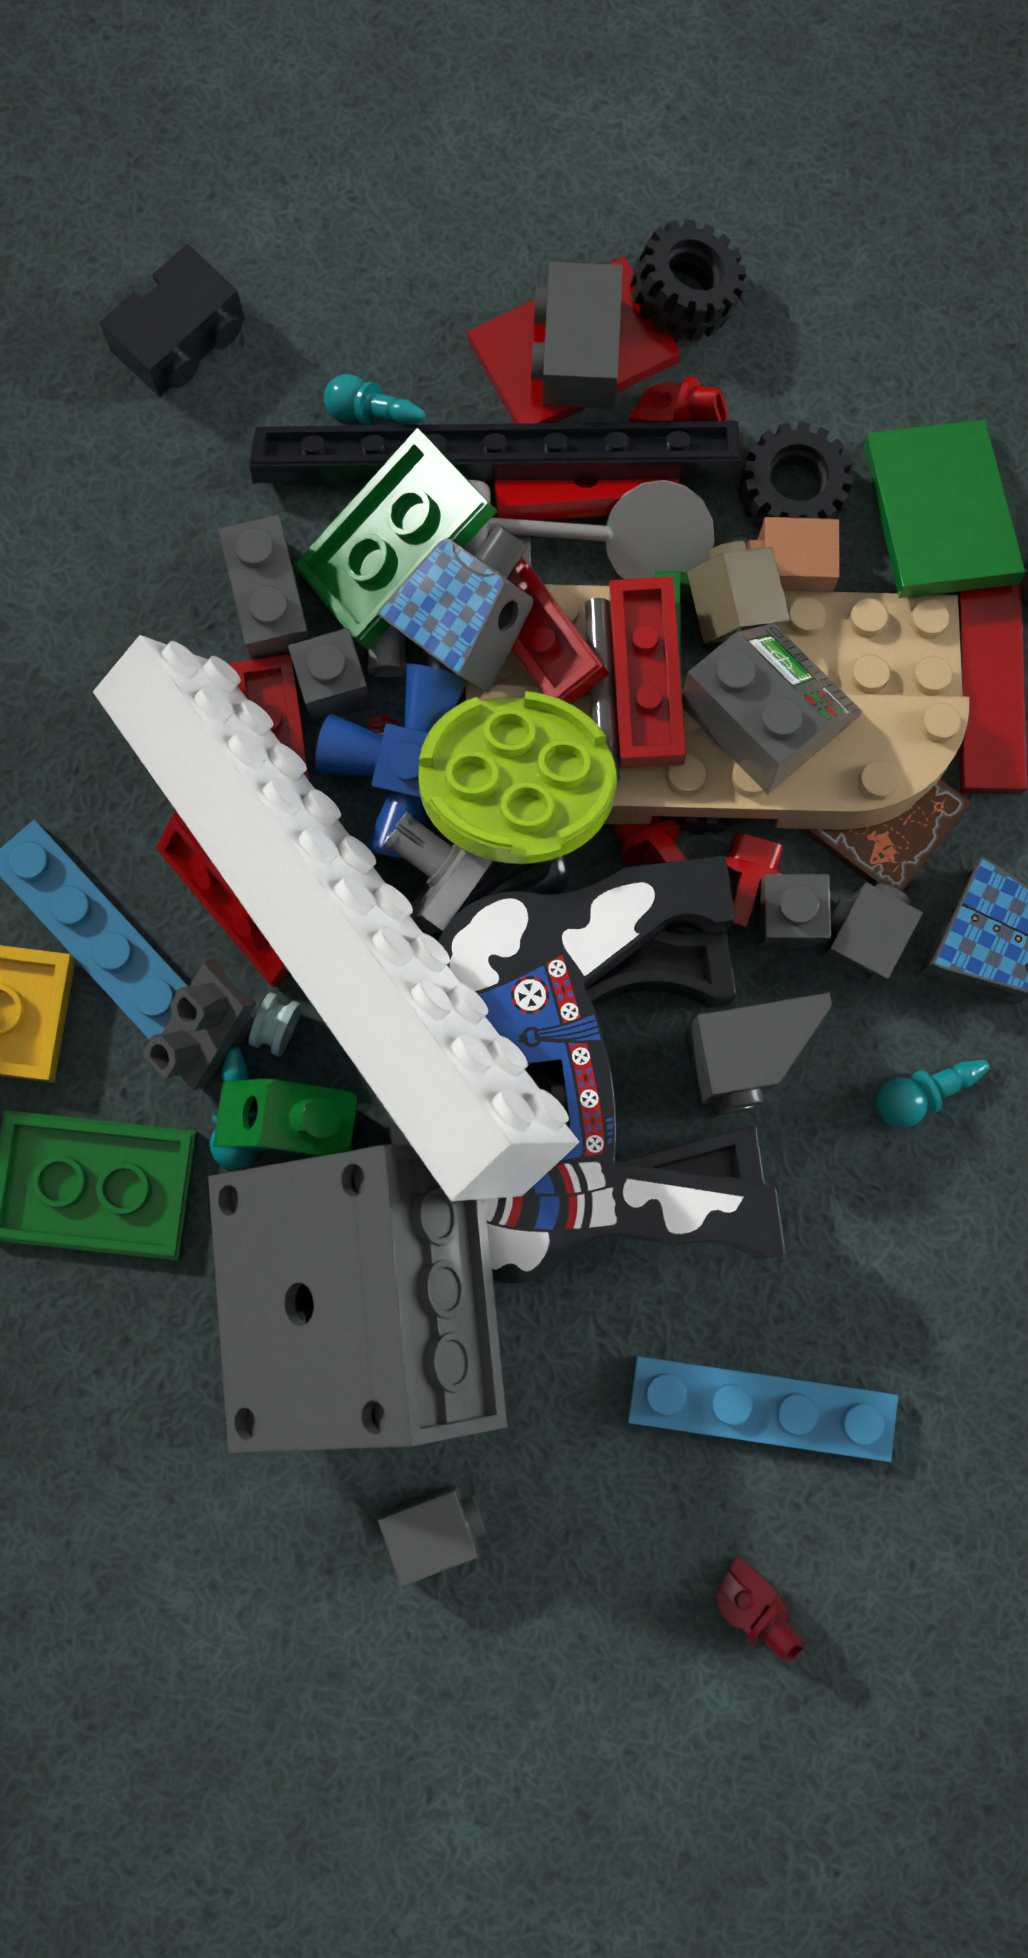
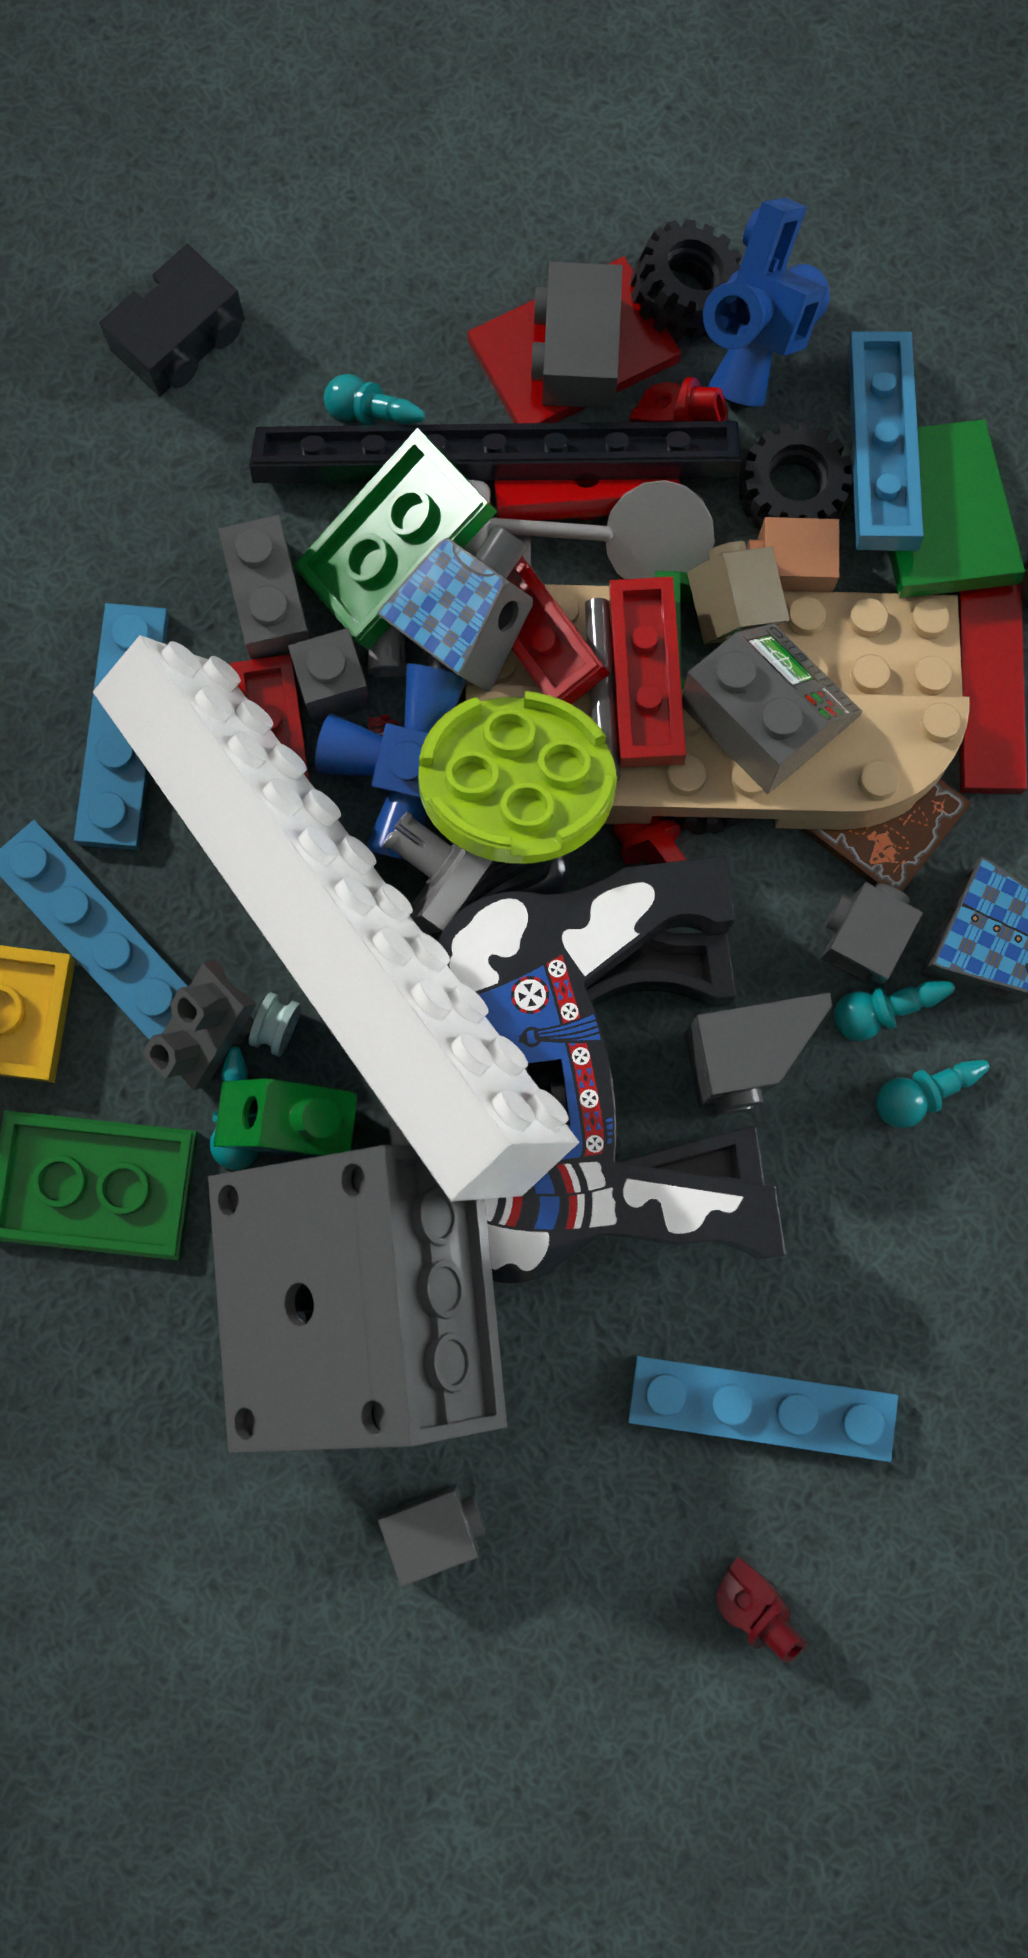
(113, 775): none -> dark azure plate
(204, 880): red tile -> none
(750, 860): red piece -> none
(764, 304): none -> blue brick
(792, 912): dark grey brick -> none
(863, 1014): none -> teal bar
(884, 441): none -> dark azure plate

